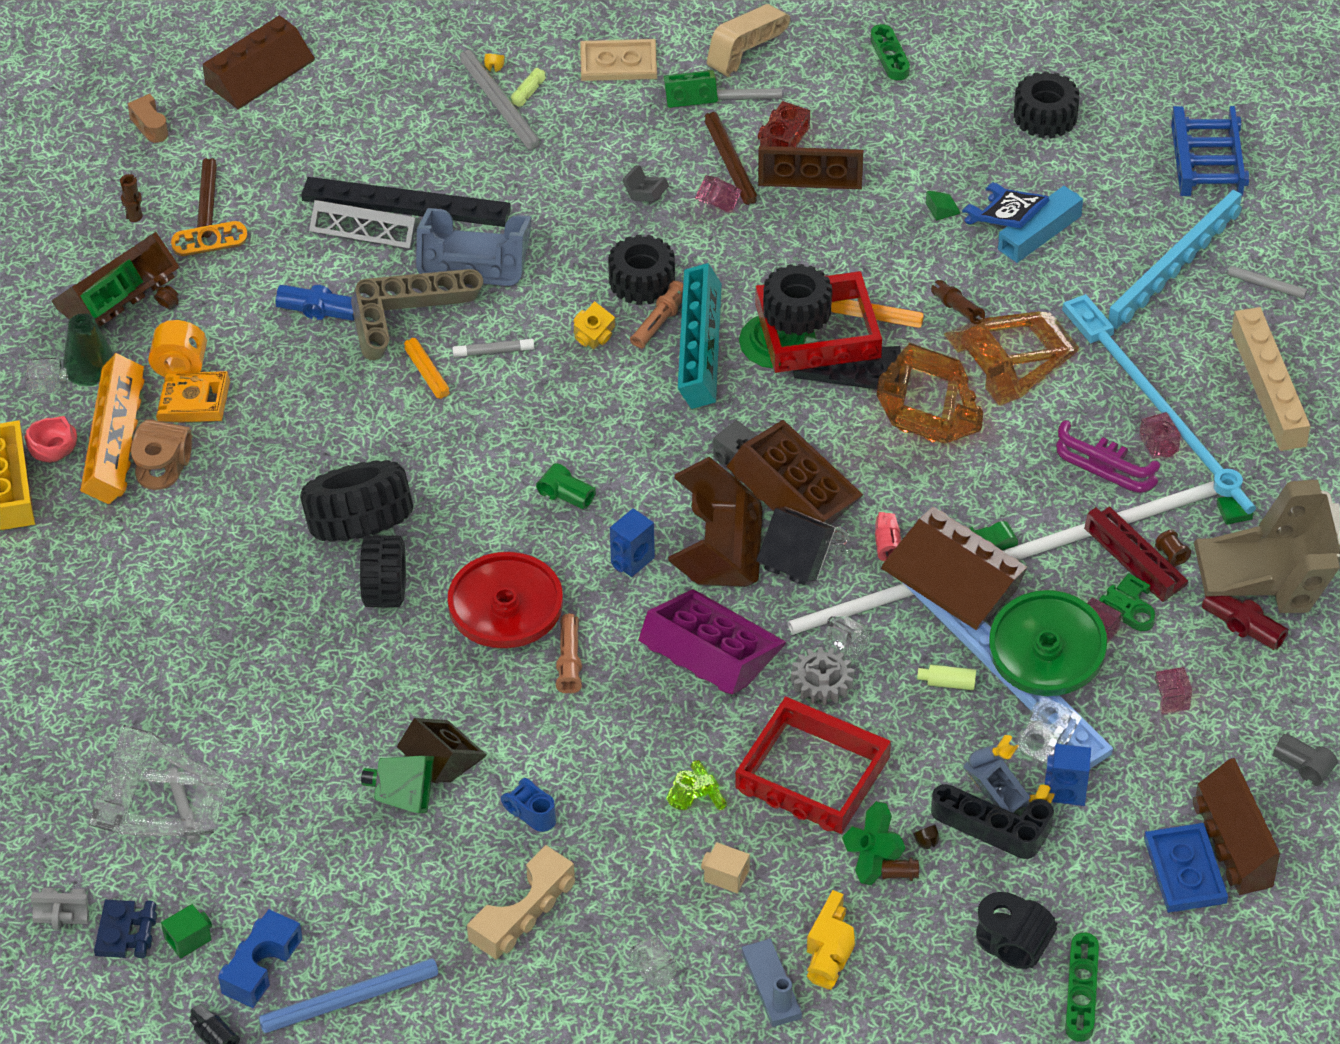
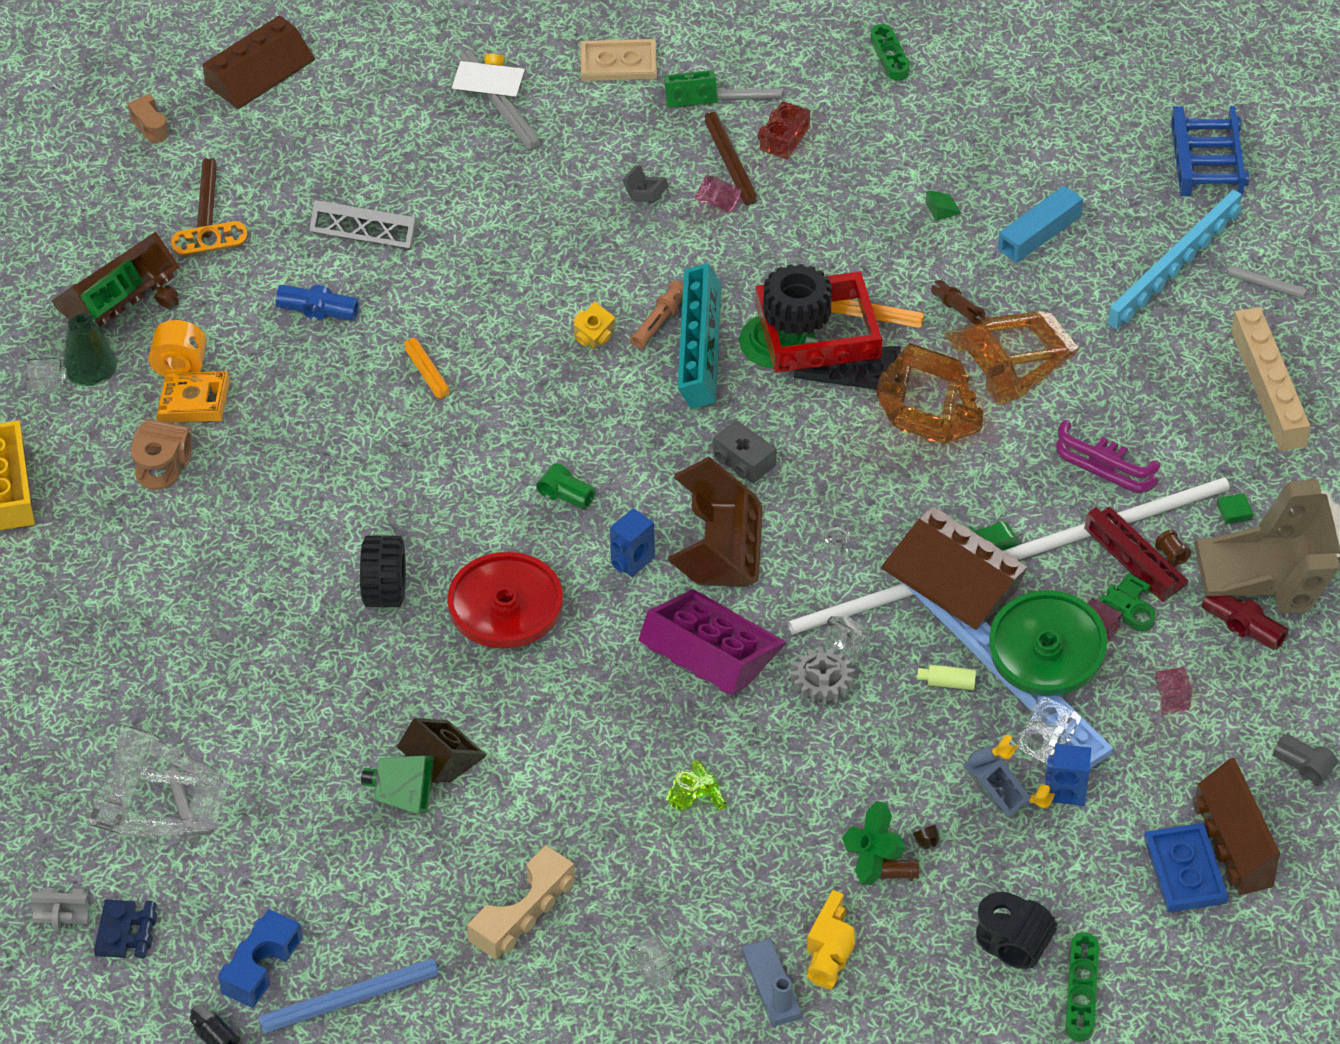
(50, 439): coral hair -> none
(112, 429): light orange brick -> none
(131, 198): reddish brown pin -> none
(187, 930): green brick -> none
(356, 500): black tyre -> none
(405, 201): black plate -> none
(405, 298): dark tan beam -> none
(488, 78): none -> white sticker
(490, 348): light grey bar -> none
(494, 255): sand blue windscreen -> none
(528, 87): yellowish green axle -> none
(531, 805): blue piece -> none
(569, 663): nougat pin -> none
(641, 268): black tyre -> none
(726, 867): tan brick -> none
(744, 33): tan beam -> none
(792, 474): reddish brown slope -> none
(795, 545): black piece -> none
(810, 167): reddish brown slope -> none
(824, 727): red window -> none
(886, 534): coral hinge -> none
(992, 822): black beam -> none
(1007, 207): flag -> none
(1046, 104): black tyre -> none
(1097, 327): medium azure bar -> none
(1160, 435): clear pink brick -> none

